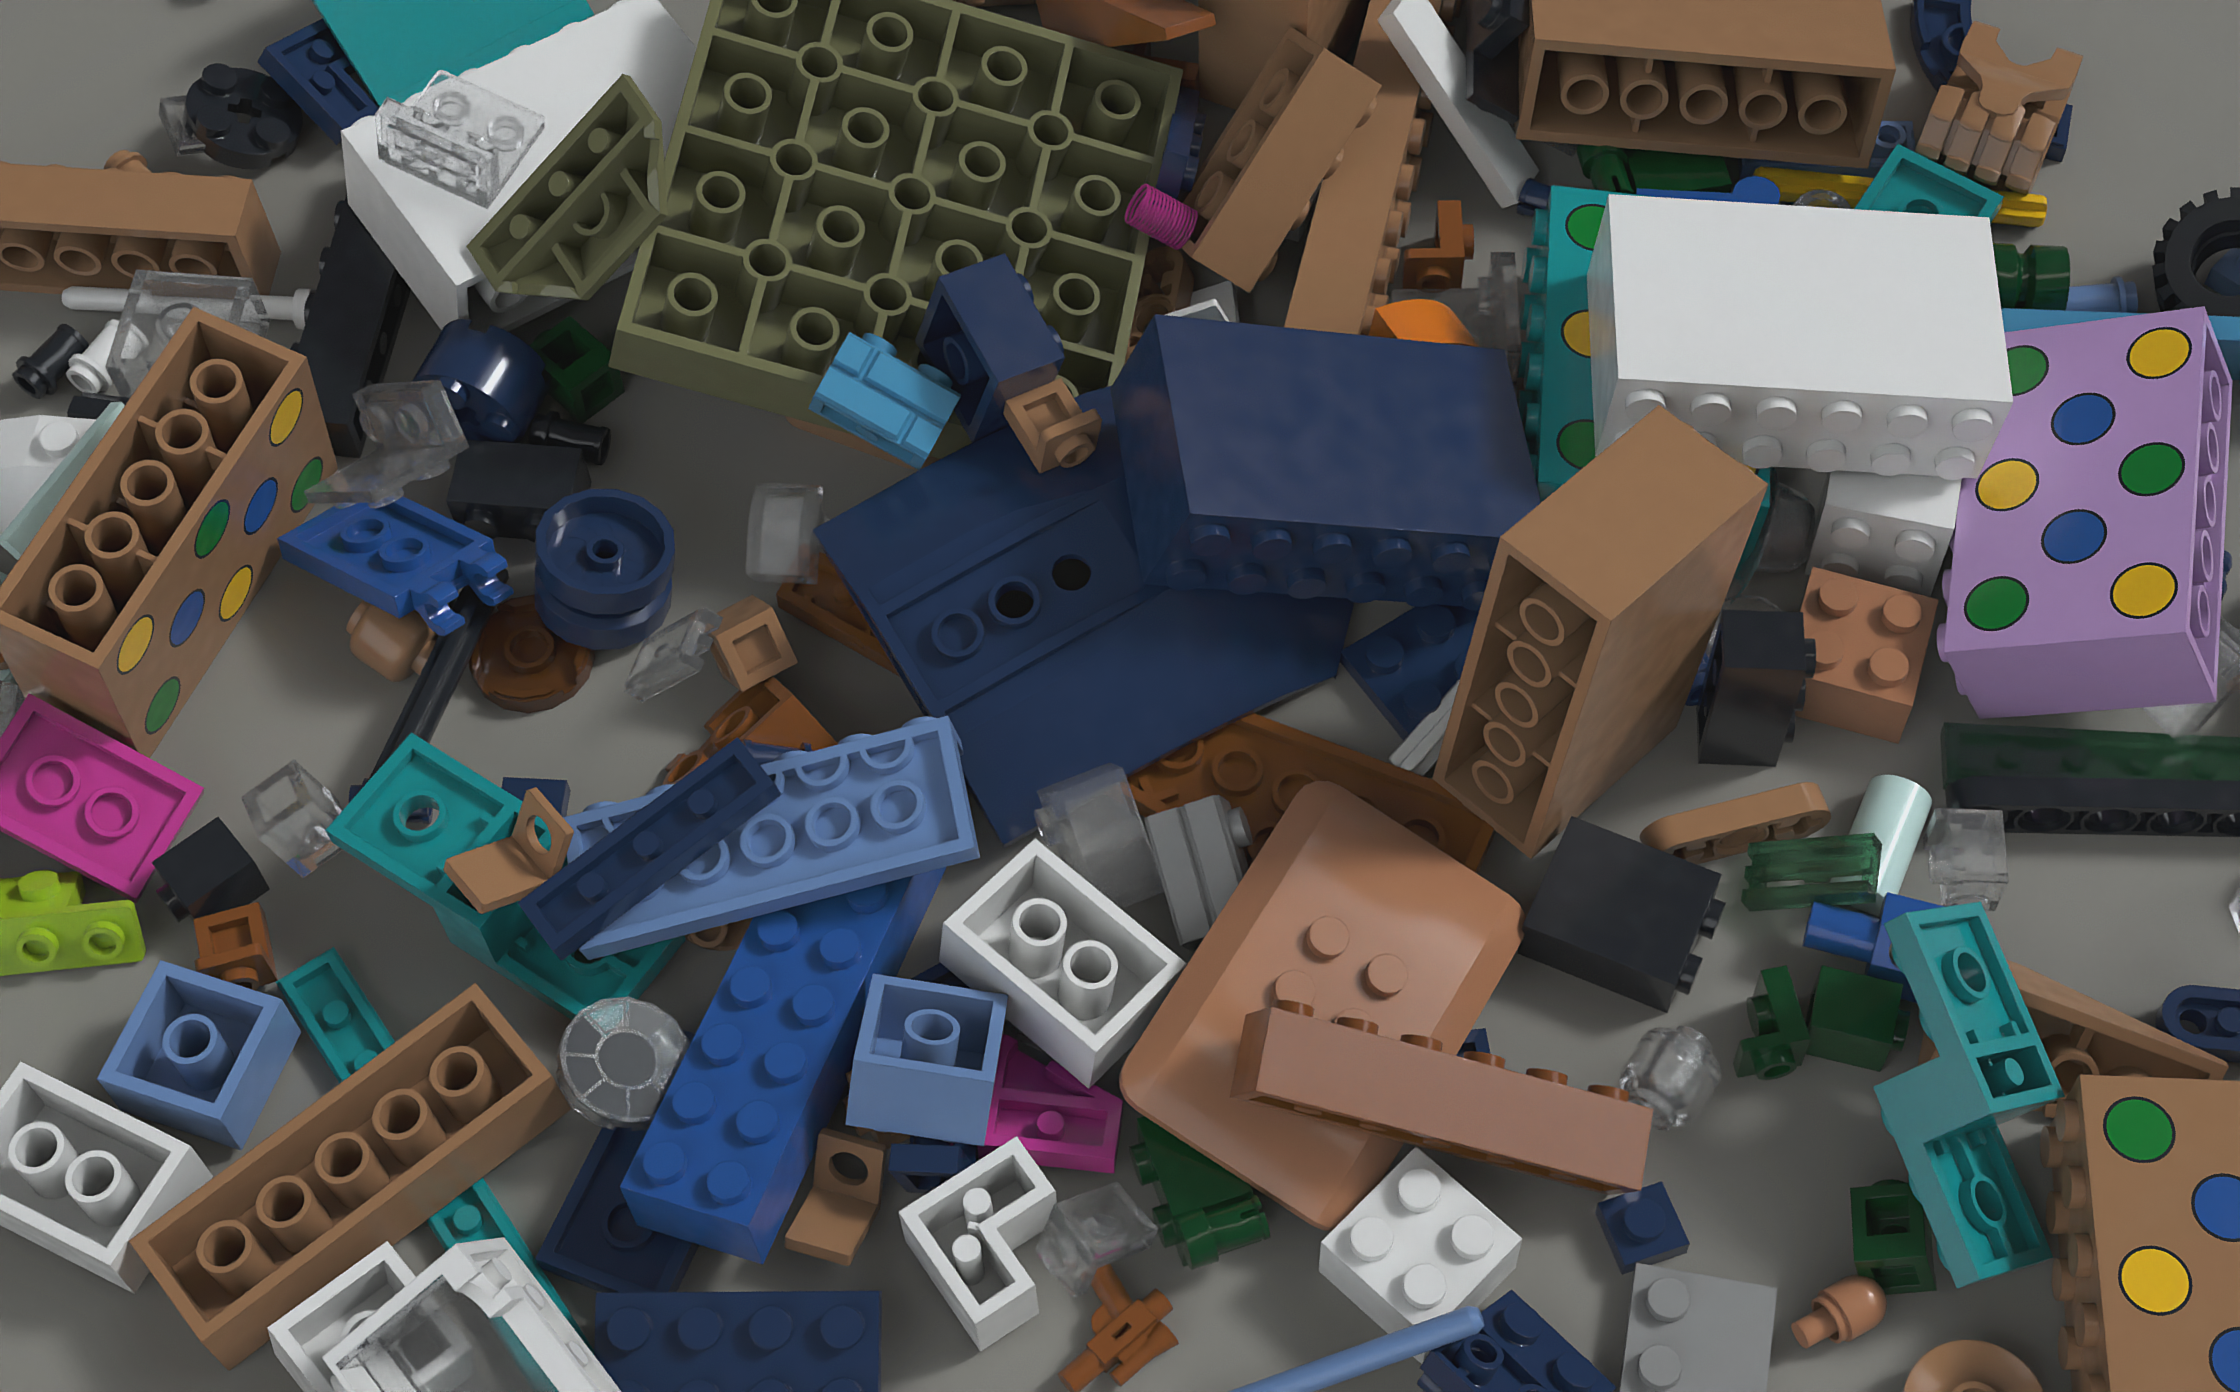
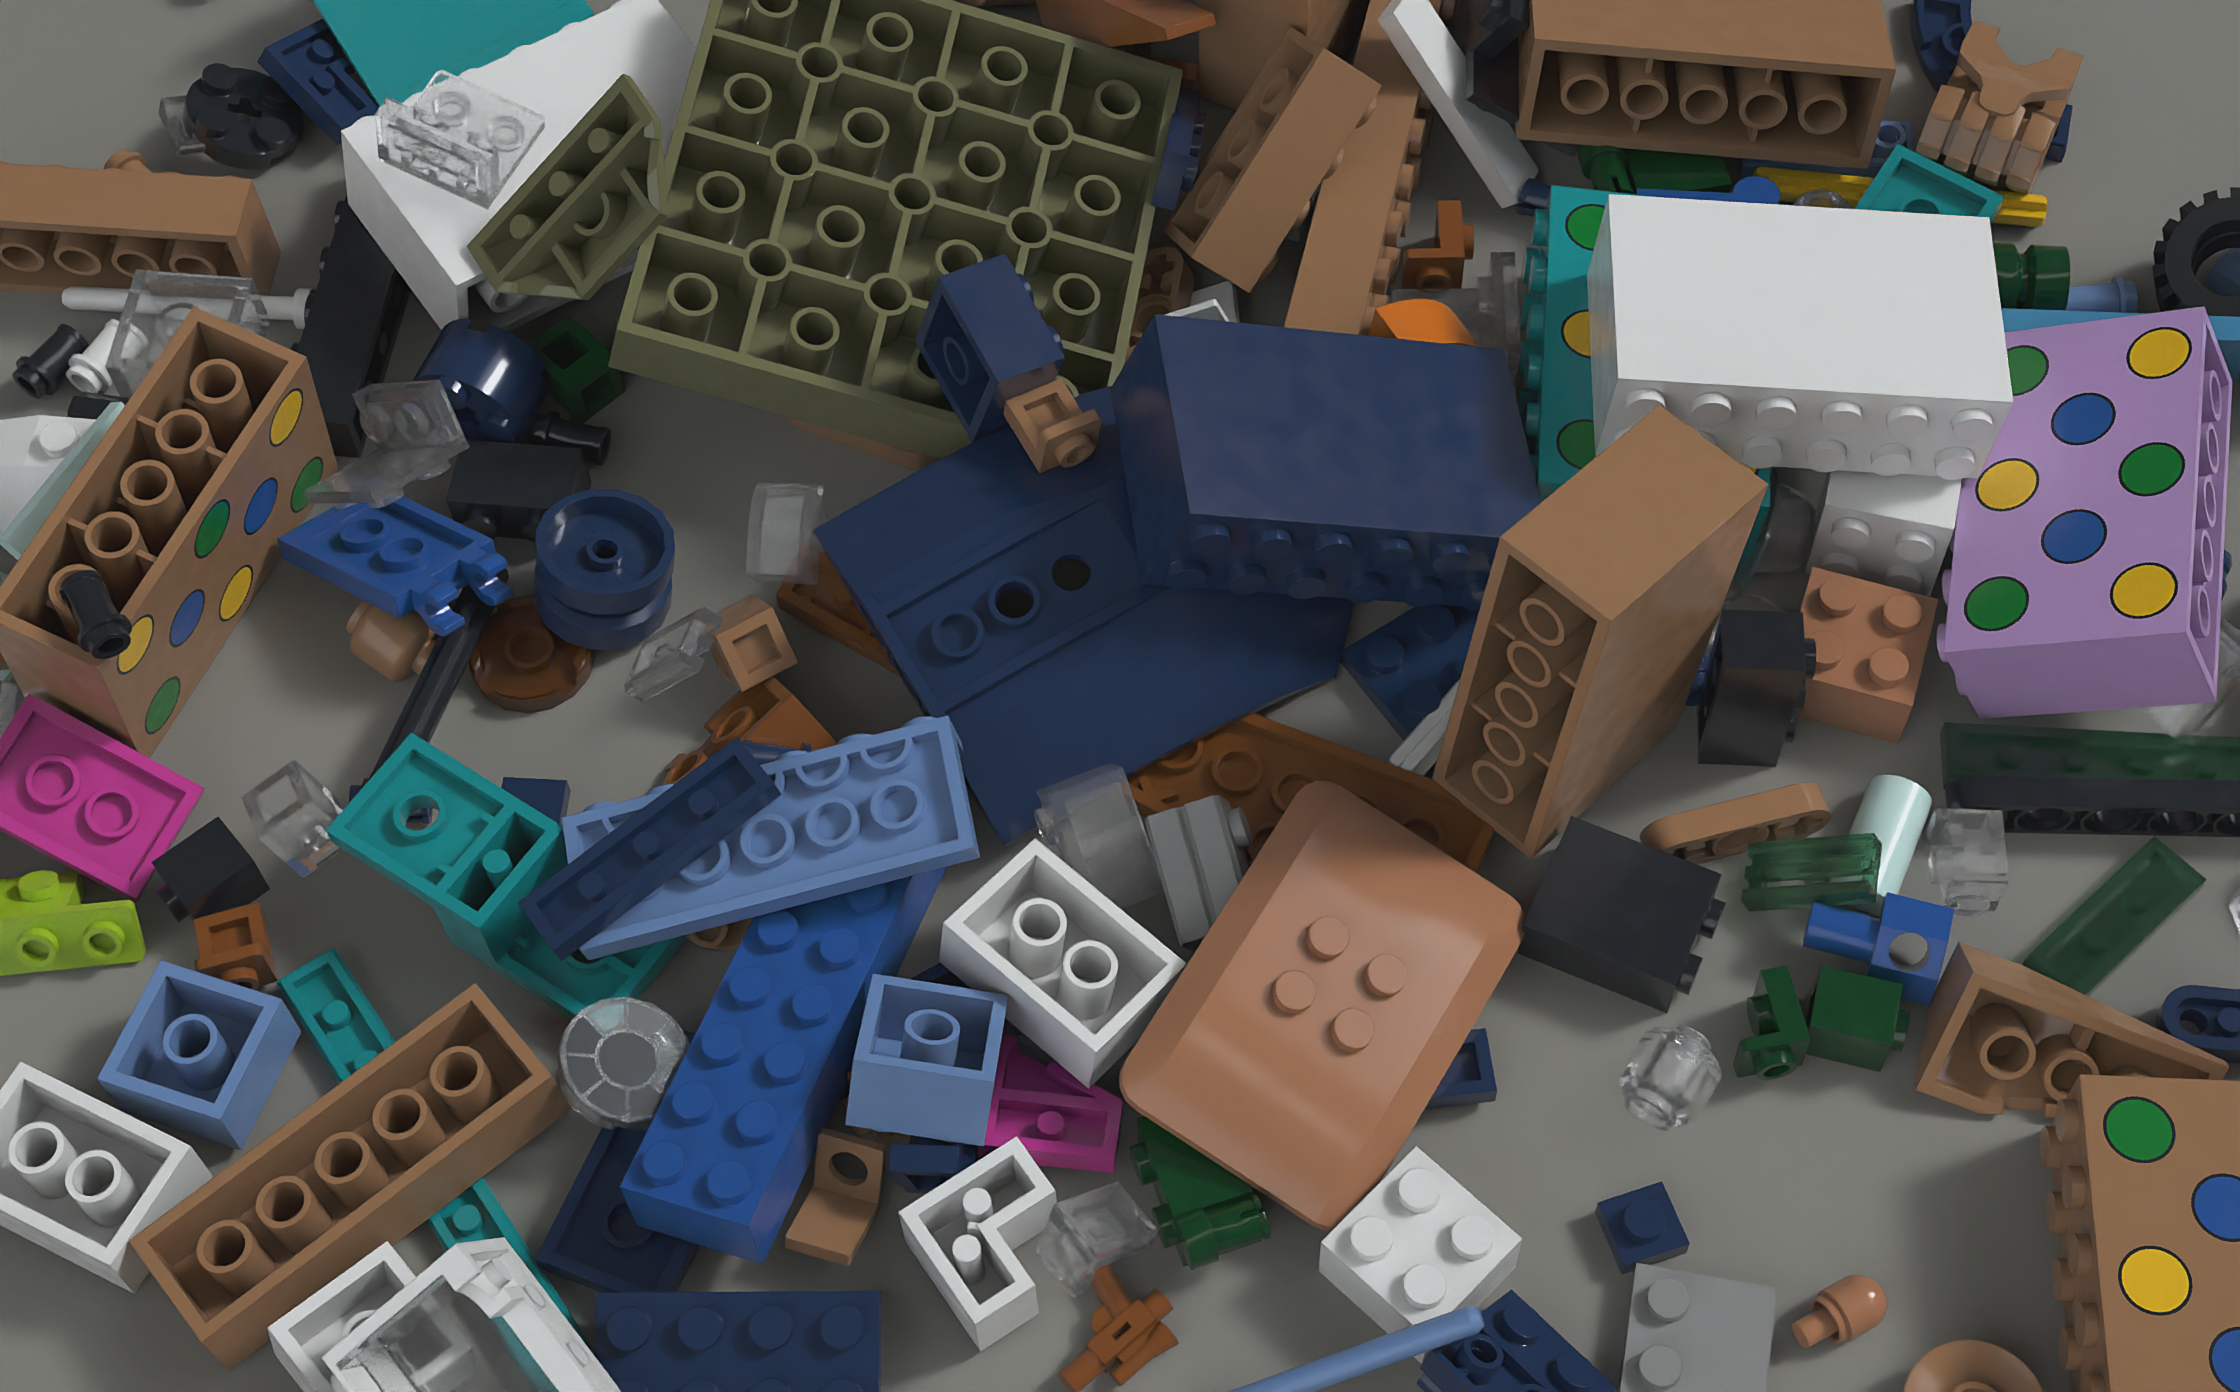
(100, 626): none -> black pin
(514, 865): medium nougat bracket -> none
(885, 398): dark azure brick -> none
(1162, 219): dark pink piece -> none
(1440, 1099): dark orange brick -> none
(1892, 1238): dark green brick -> none
(1952, 1105): teal bracket -> none
(2117, 919): none -> clear green tile

